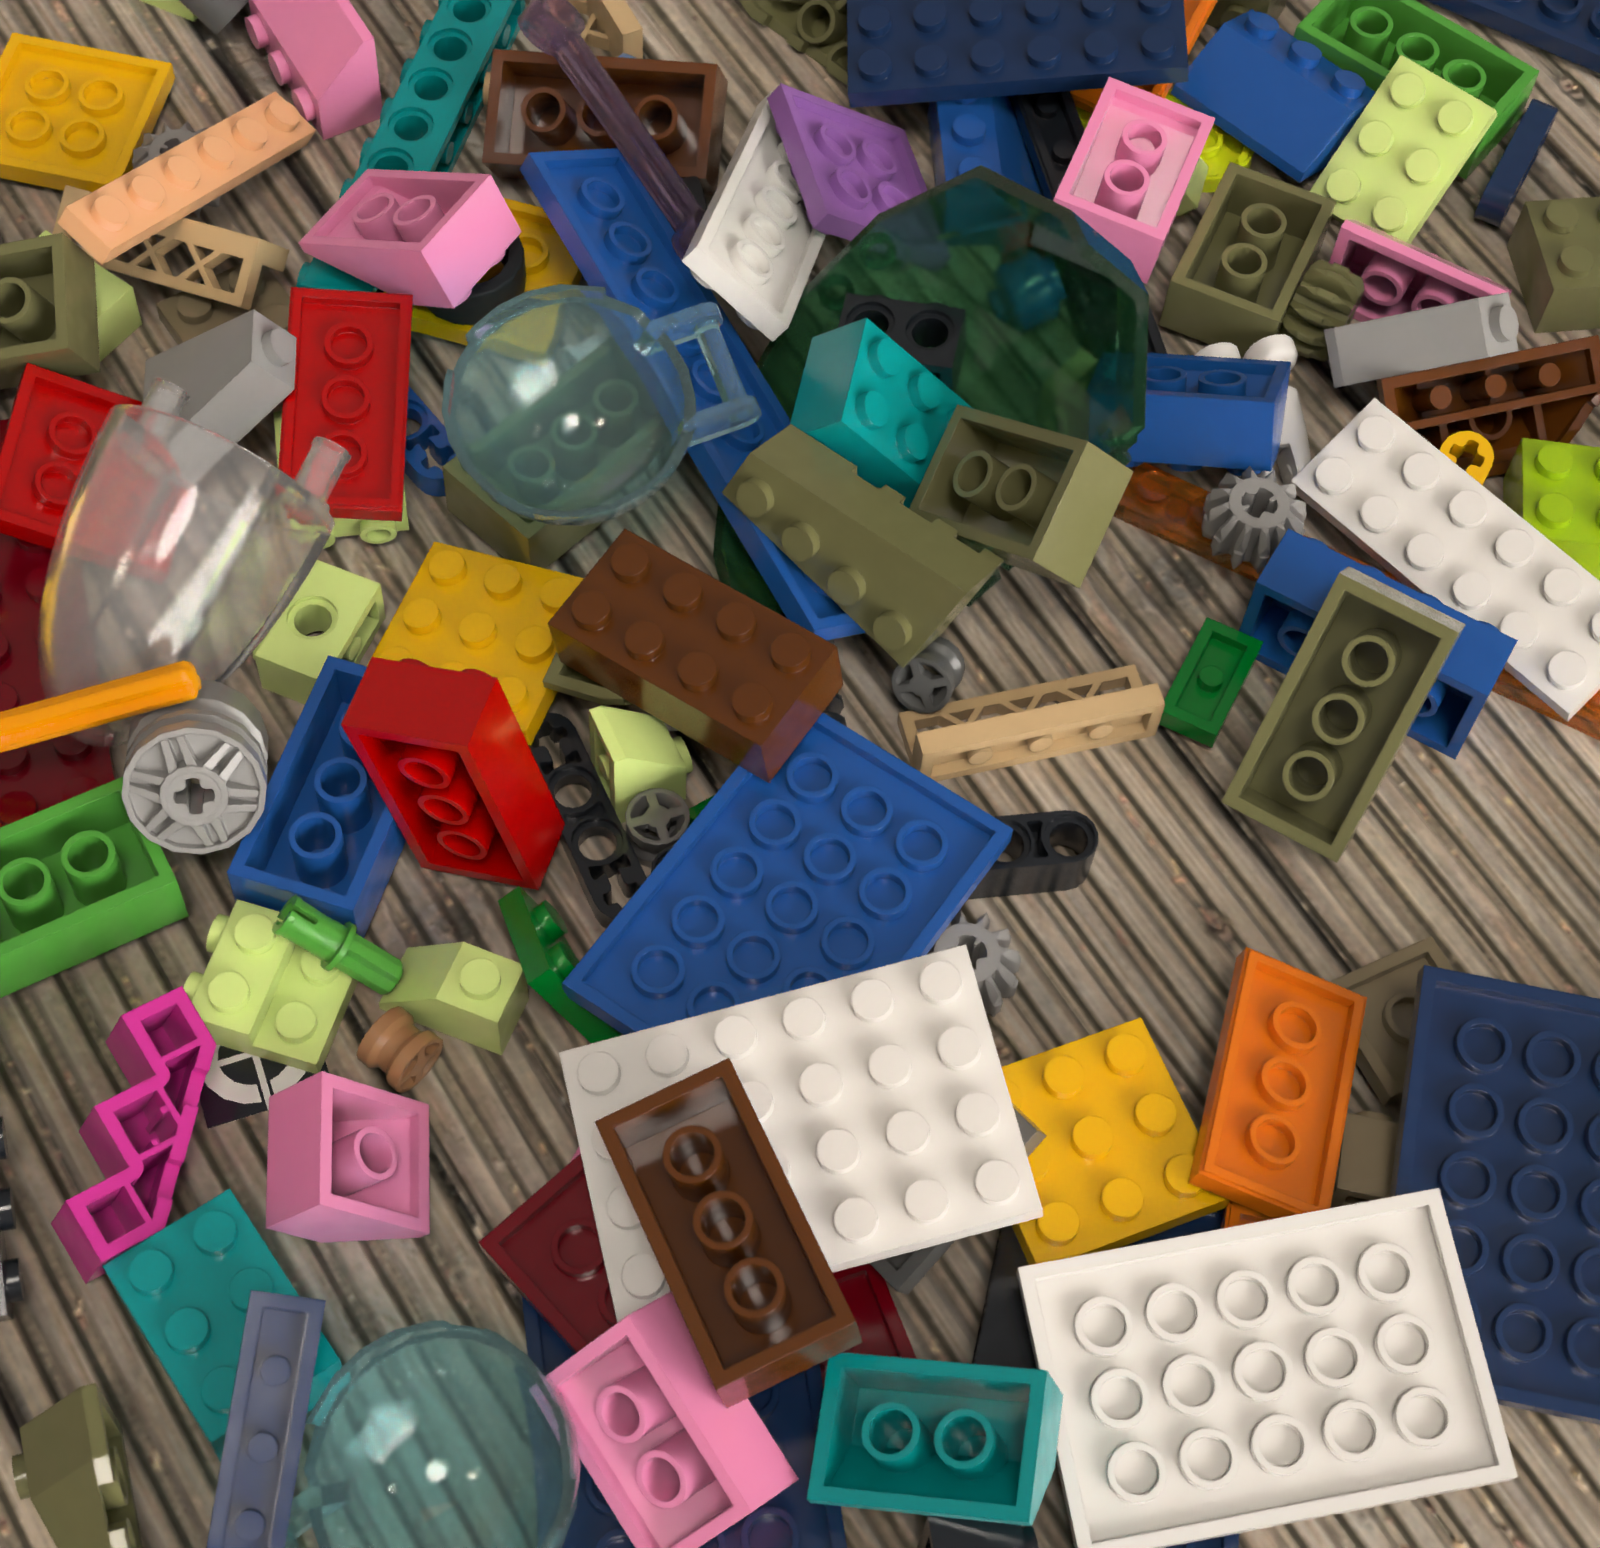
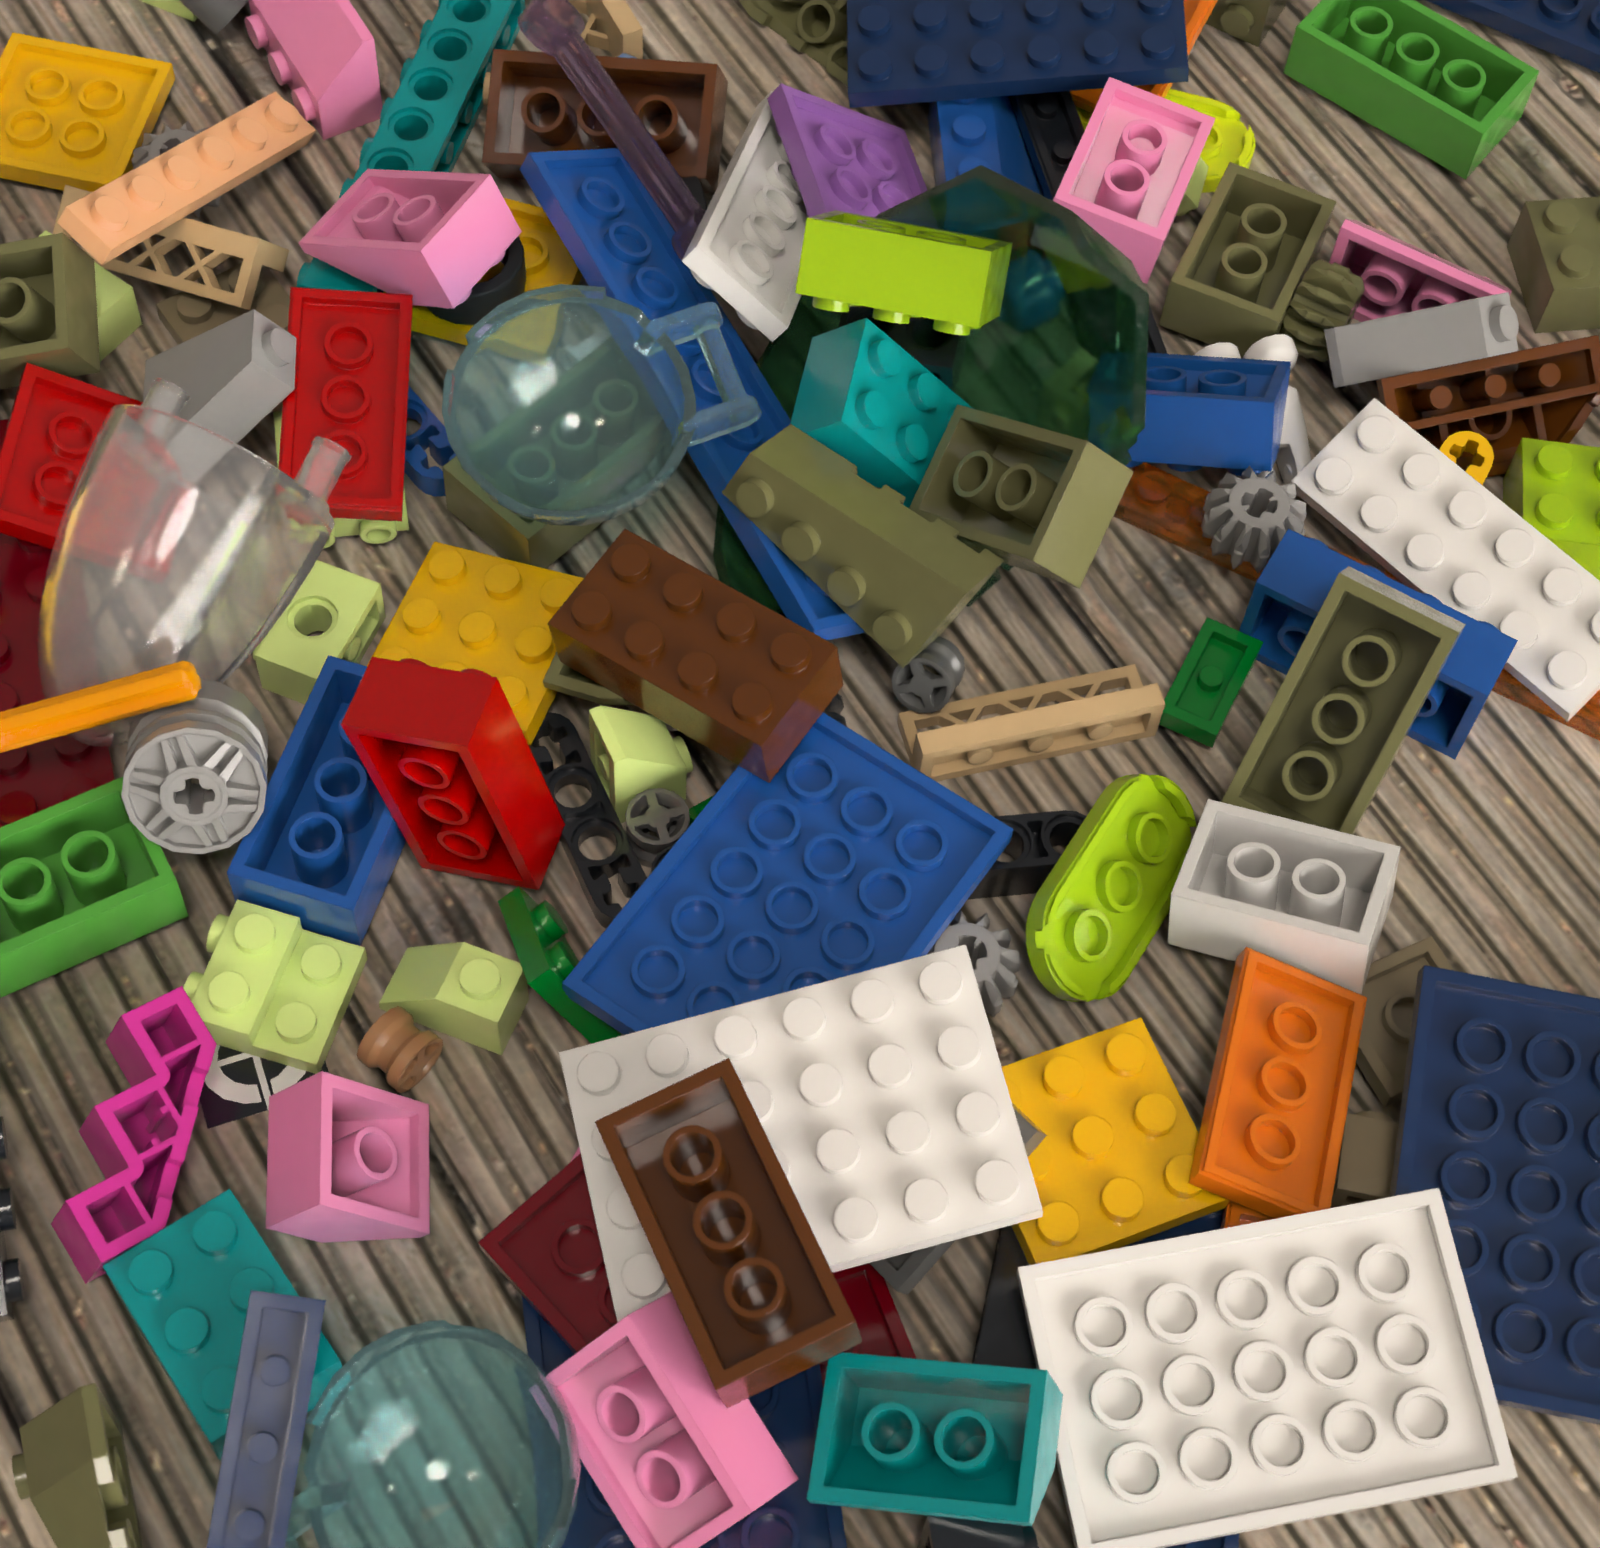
(338, 946): bright green axle -> none
(903, 271): none -> lime brick
(1110, 888): none -> lime tile
(1274, 93): blue slope -> none
(1284, 892): none -> white brick
(1404, 151): yellowish green plate -> none
(1516, 162): dark blue beam -> none

